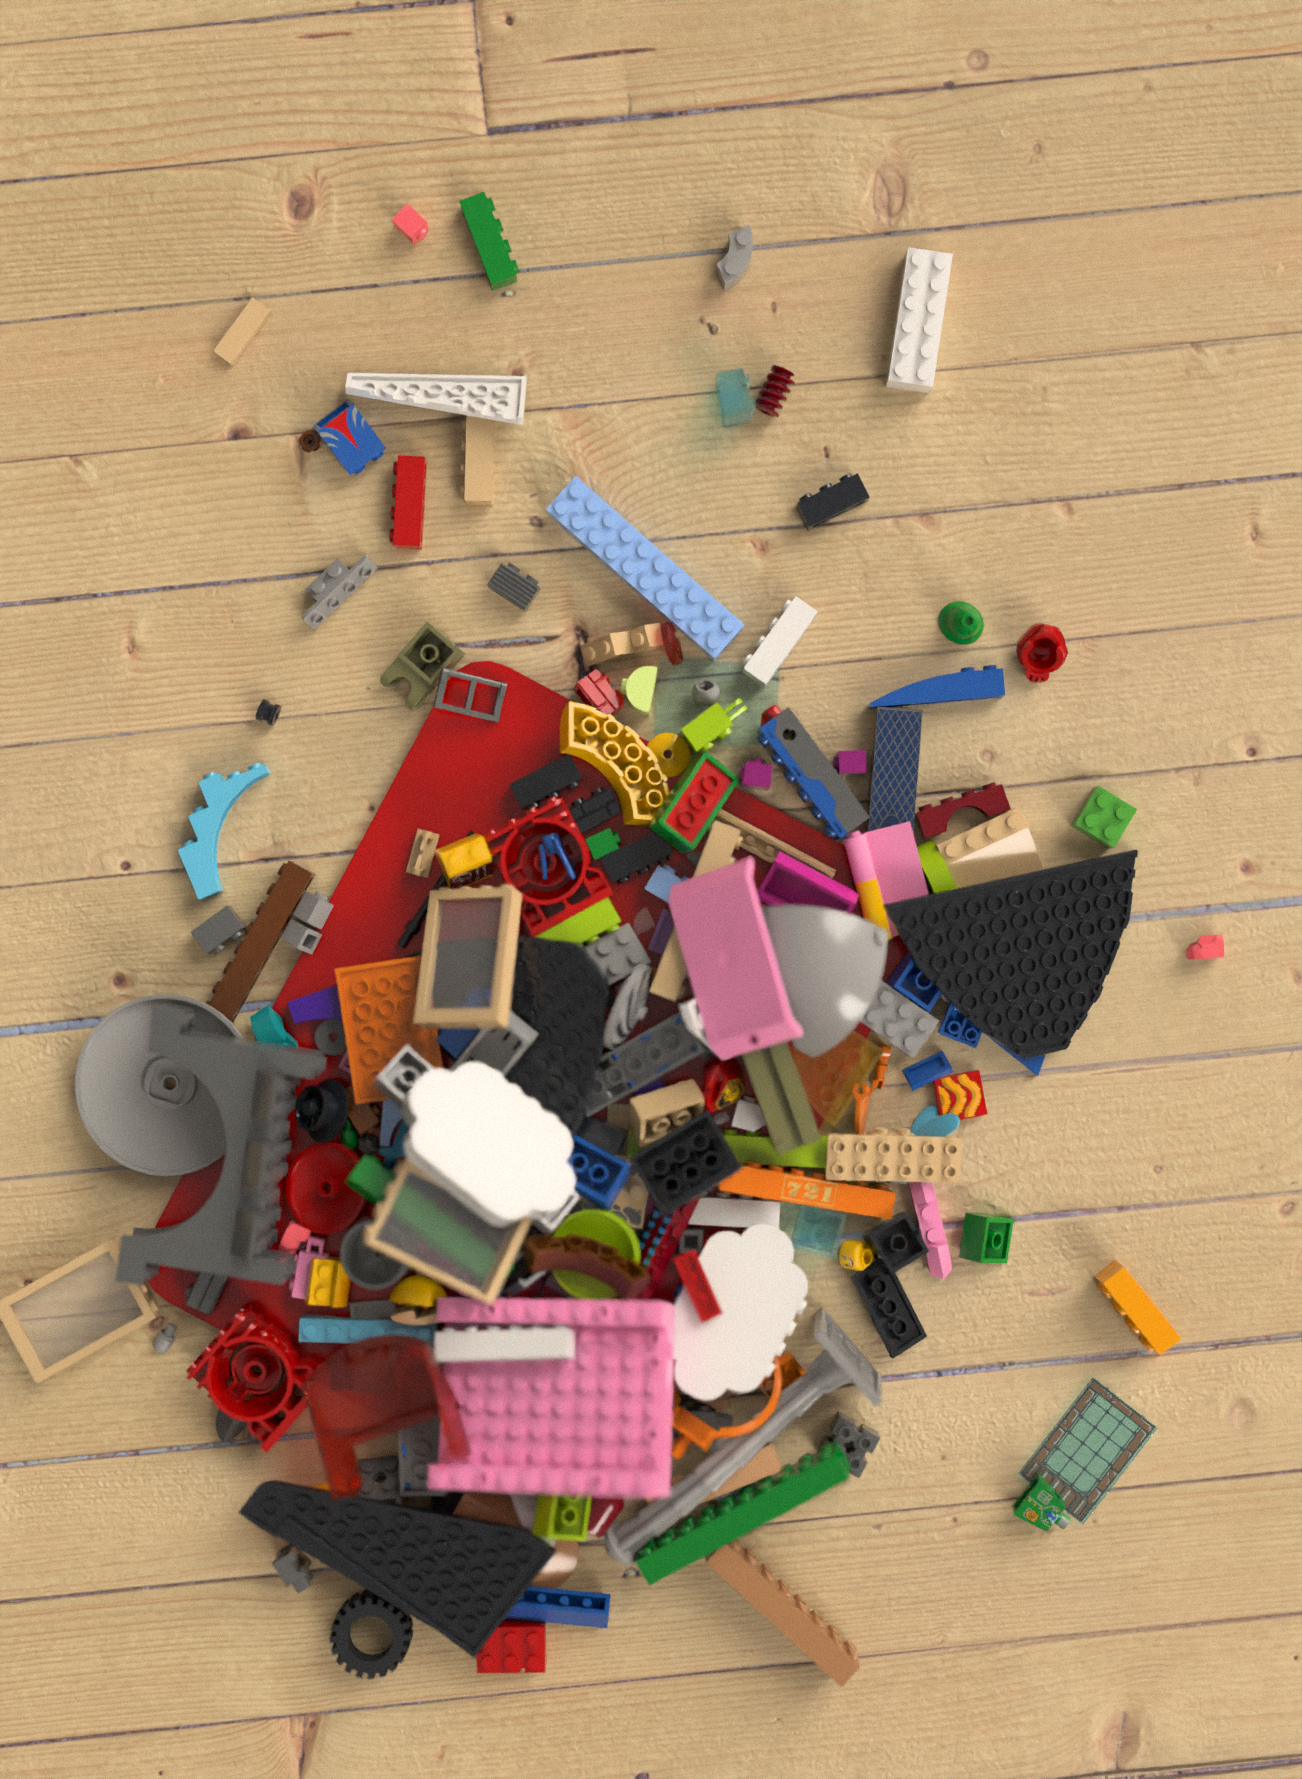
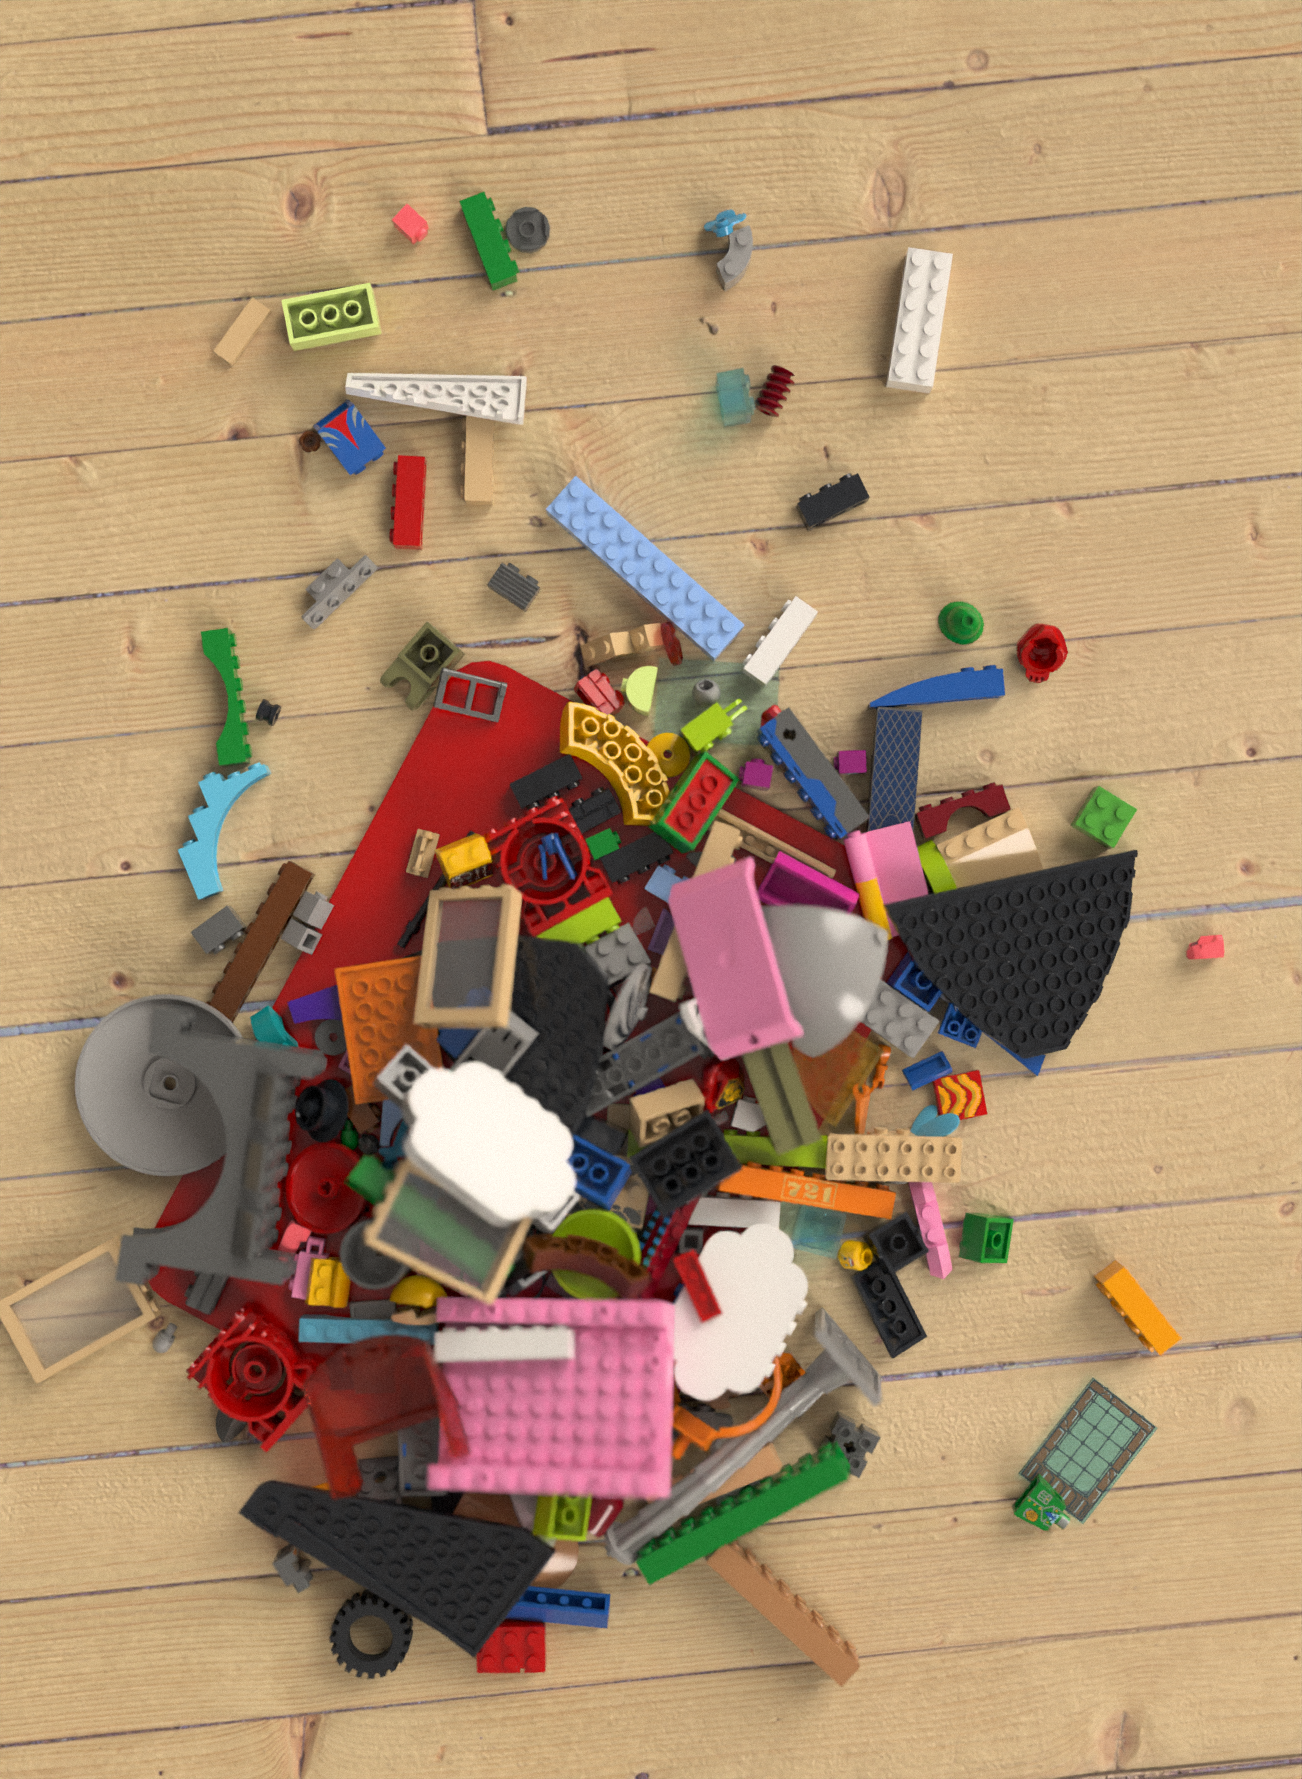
(232, 744): none -> green arch
(331, 316): none -> yellowish green brick
(528, 230): none -> dark grey tile
(724, 222): none -> dark azure plate

